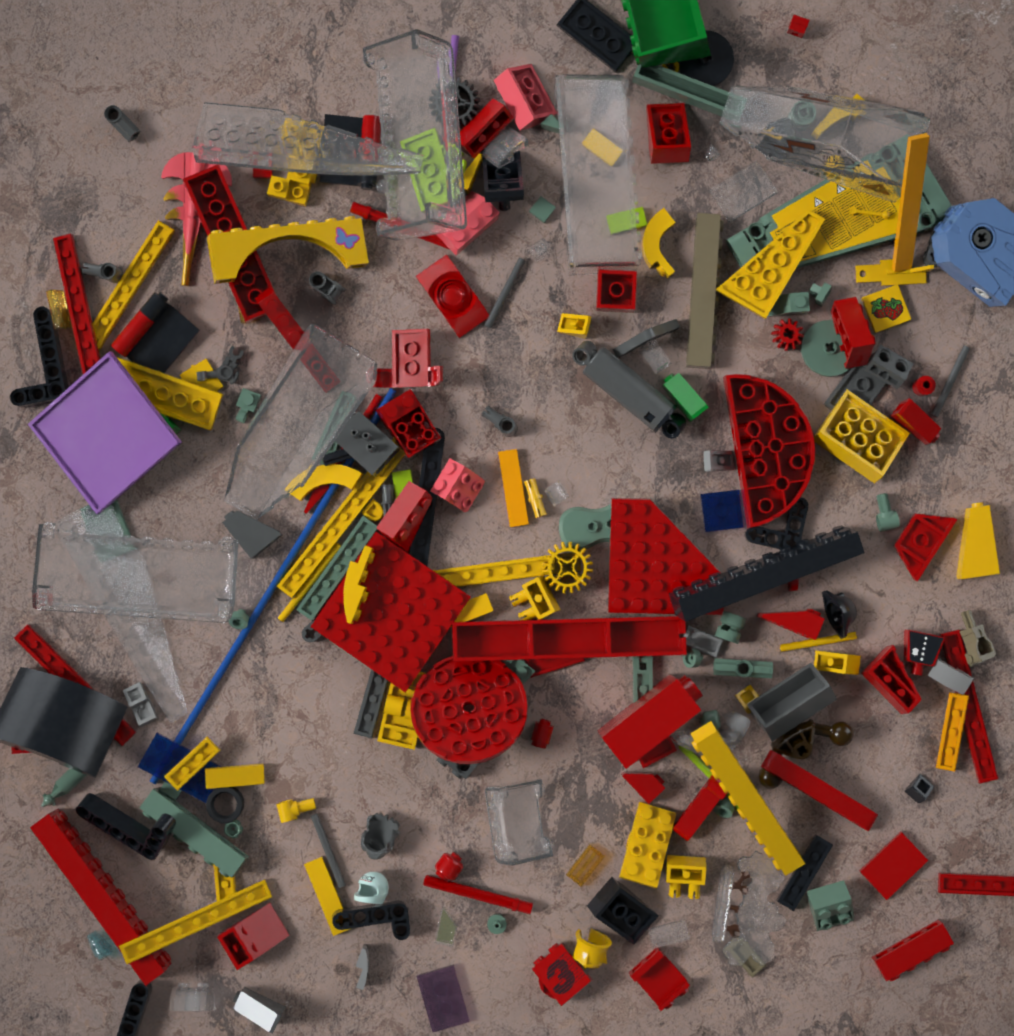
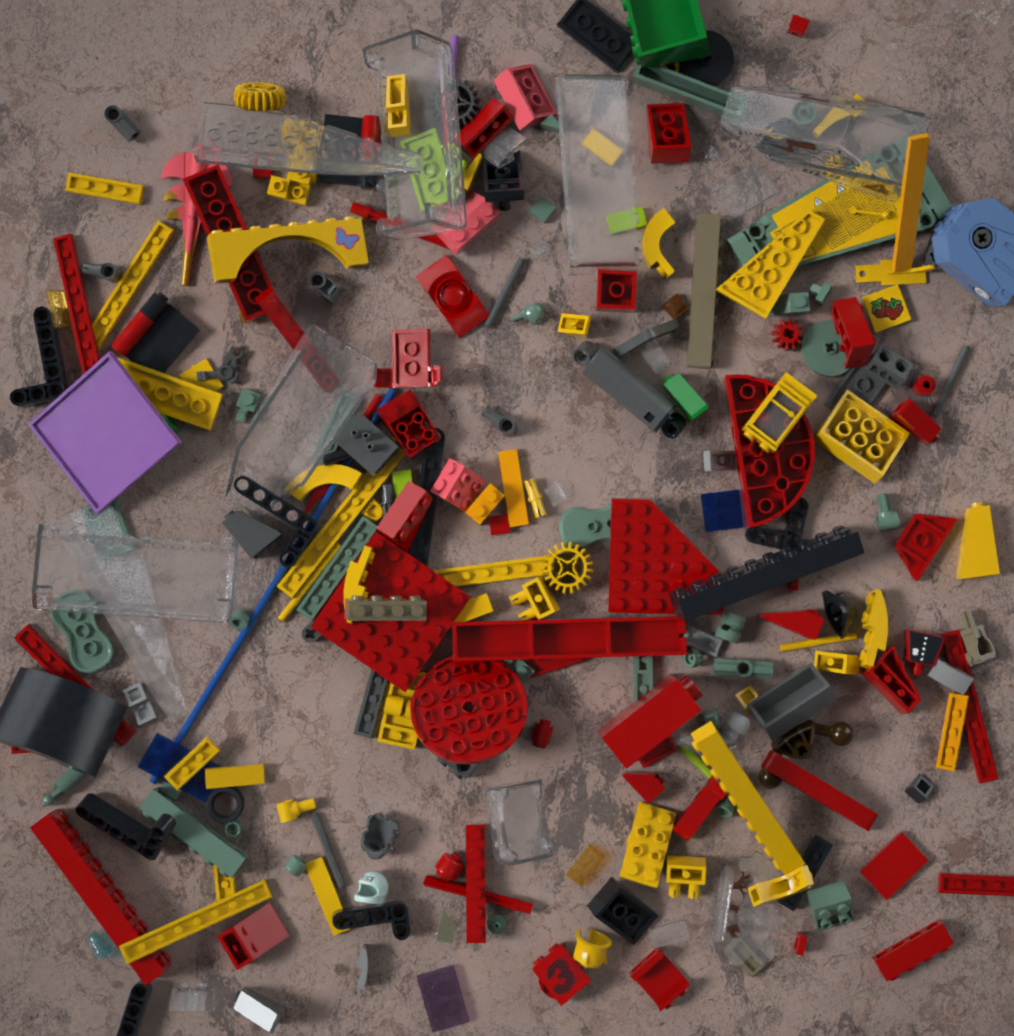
(87, 644): none -> sand green plate
(104, 188): none -> yellow tile
(259, 96): none -> yellow gear
(282, 514): none -> black beam
(295, 865): none -> sand green piece
(385, 609): none -> dark tan brick
(398, 106): none -> yellow slope
(475, 884): none -> red plate
(485, 504): none -> light orange brick
(499, 524): none -> red tile
(531, 313): none -> sand green piece
(675, 306): none -> reddish brown tile
(778, 413): none -> yellow door
(781, 887): none -> yellow arch
(800, 943): none -> red tile
(876, 622): none -> yellow slope

